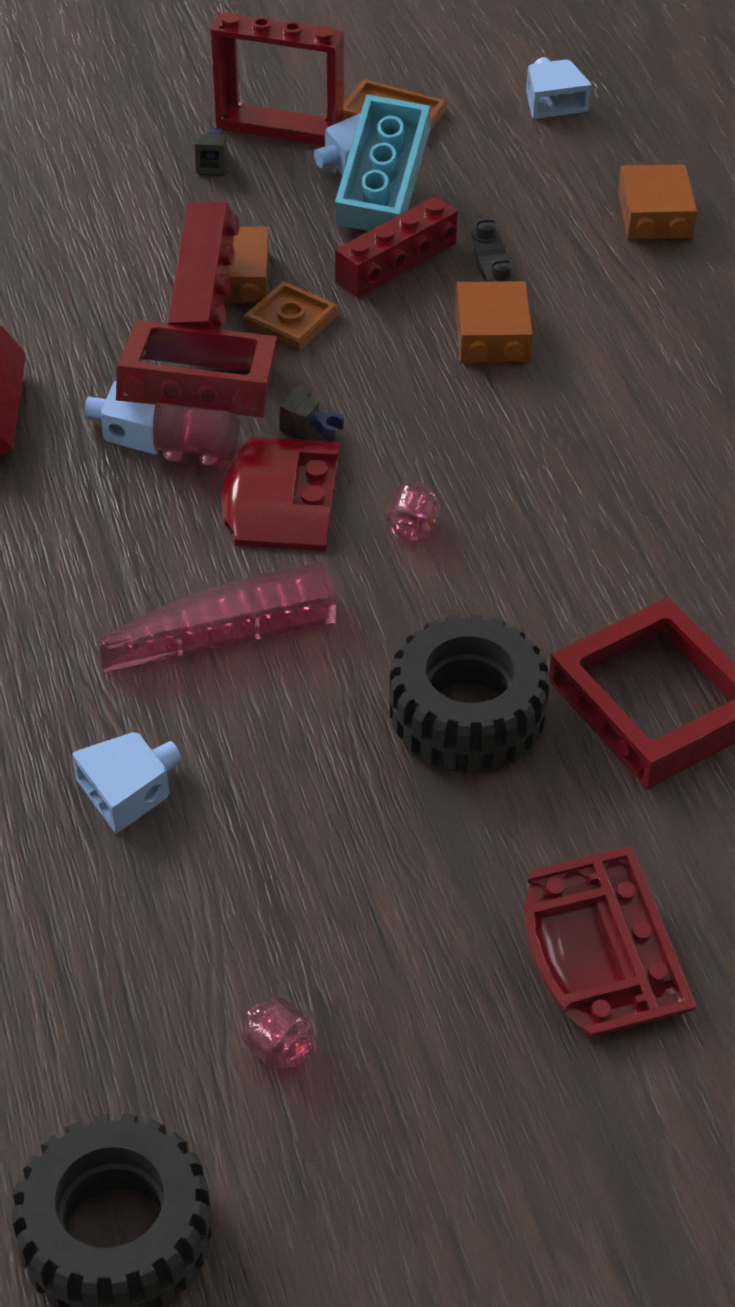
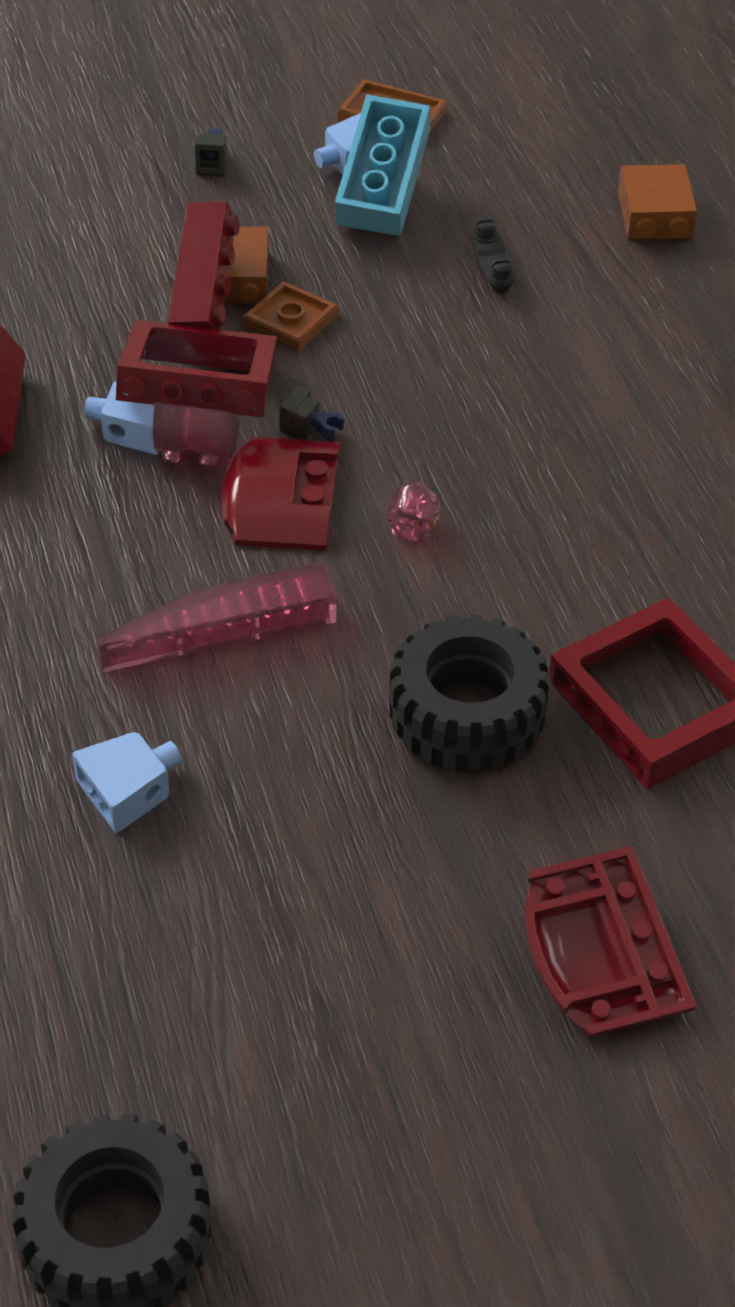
(269, 122): dark red piece -> none
(278, 1033): clear pink head -> none
(395, 246): dark red brick -> none
(493, 322): dark orange brick -> none
(556, 88): light blue torso -> none

